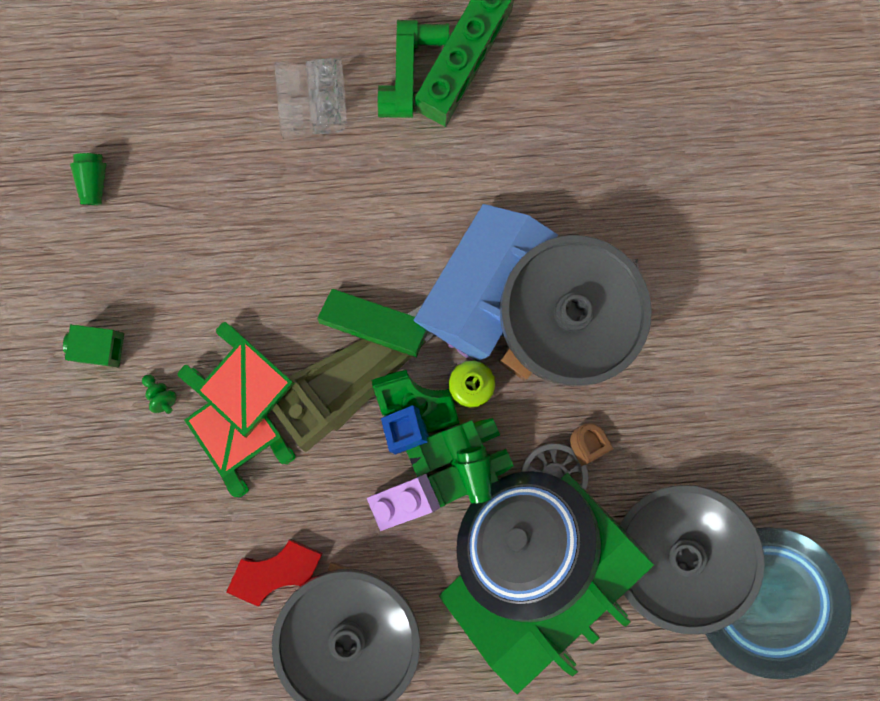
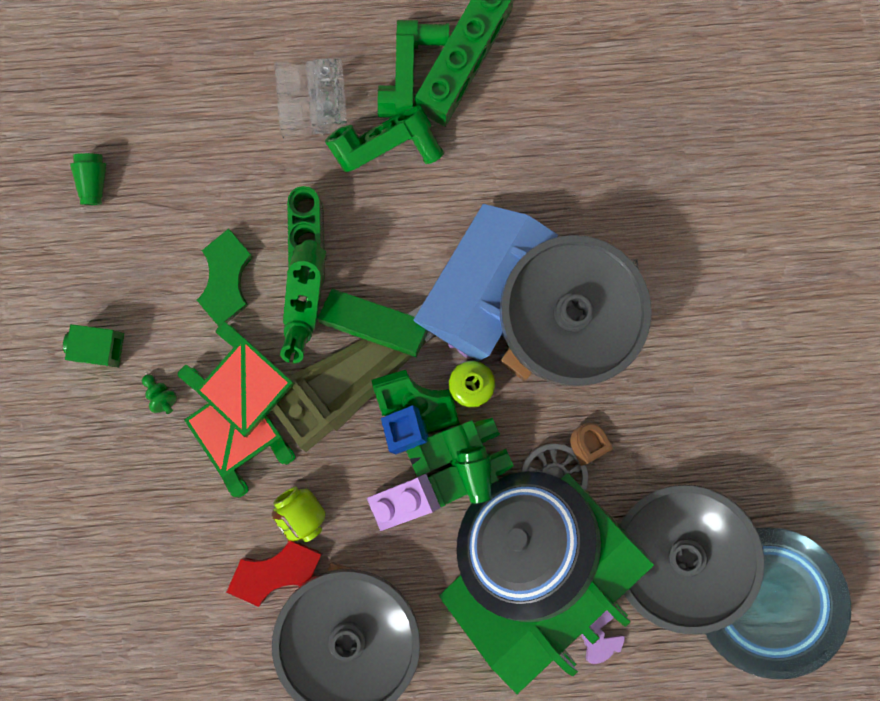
(223, 292): none -> green tile
(298, 514): none -> lime head
(303, 223): none -> green beam
(304, 279): none -> green beam
(355, 150): none -> green beam
(604, 647): none -> lavender piece

